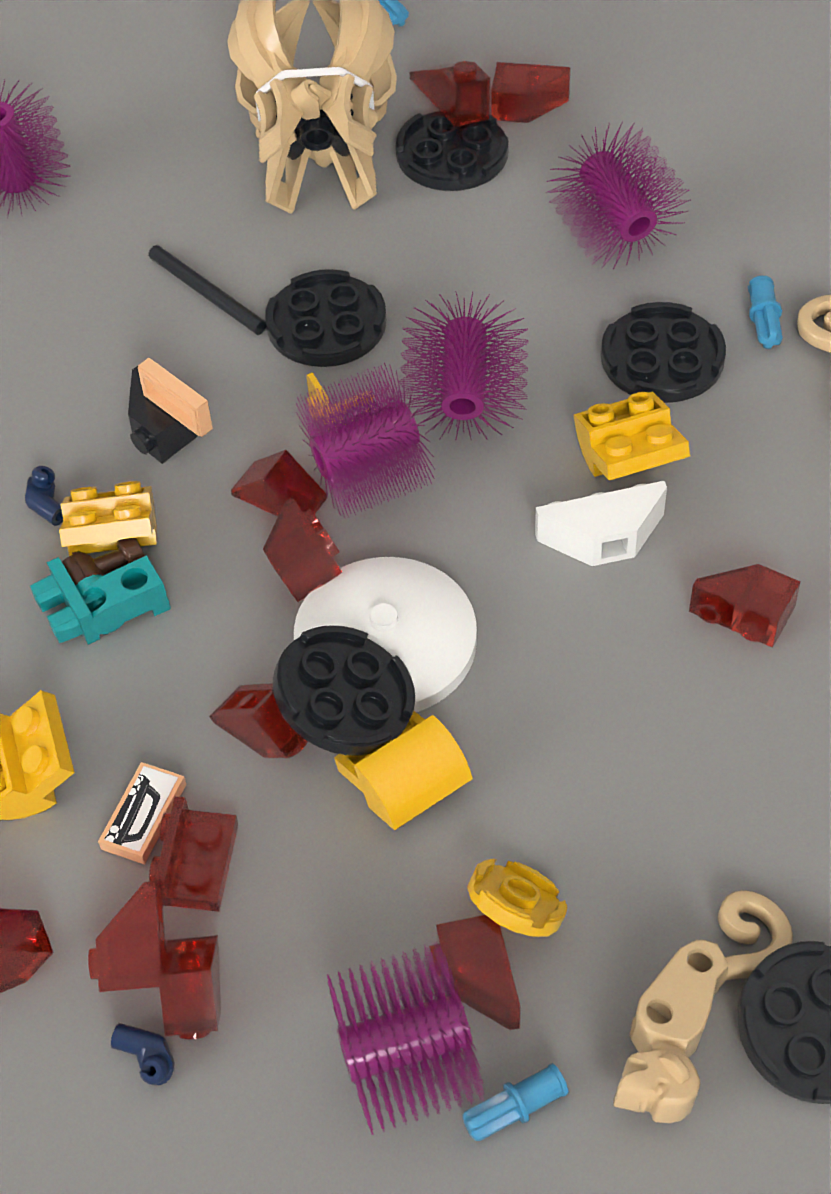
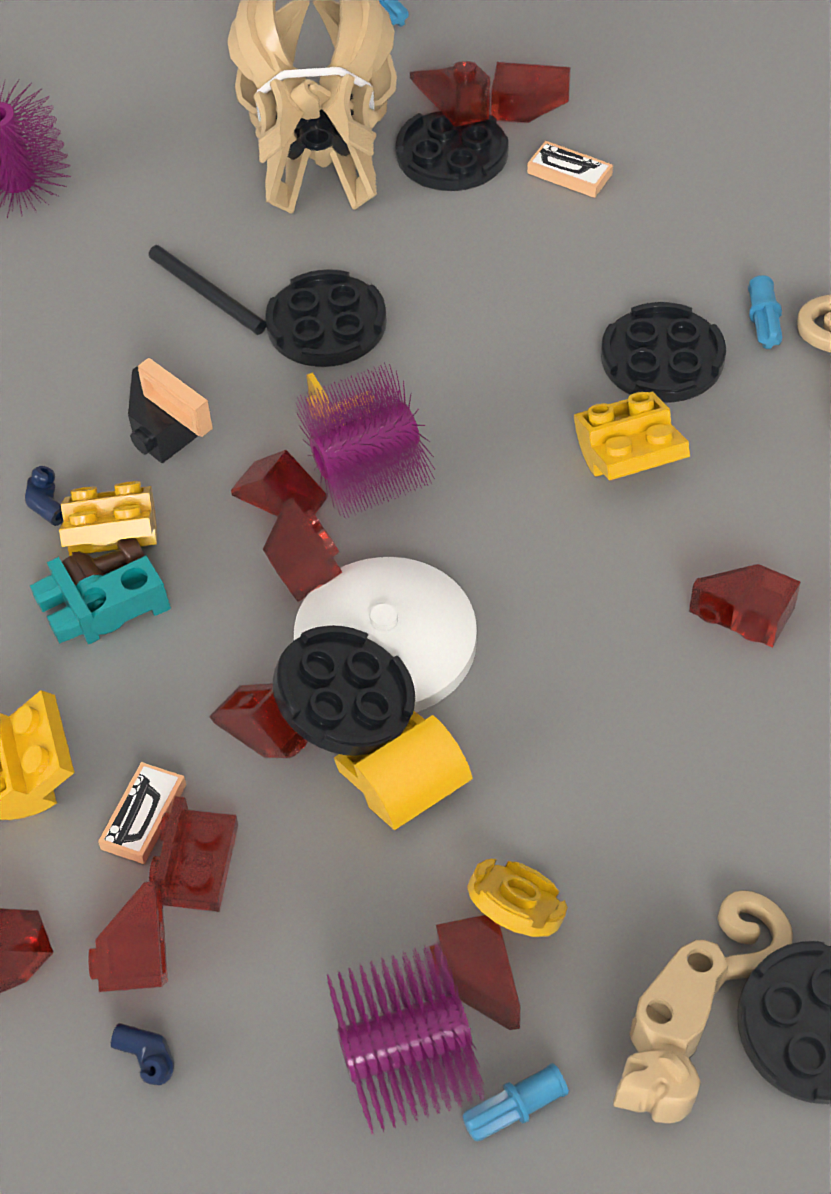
(190, 987): clear red slope -> none
(464, 367): magenta piece -> none
(570, 169): none -> tile
(602, 525): white slope -> none
(617, 195): magenta piece -> none

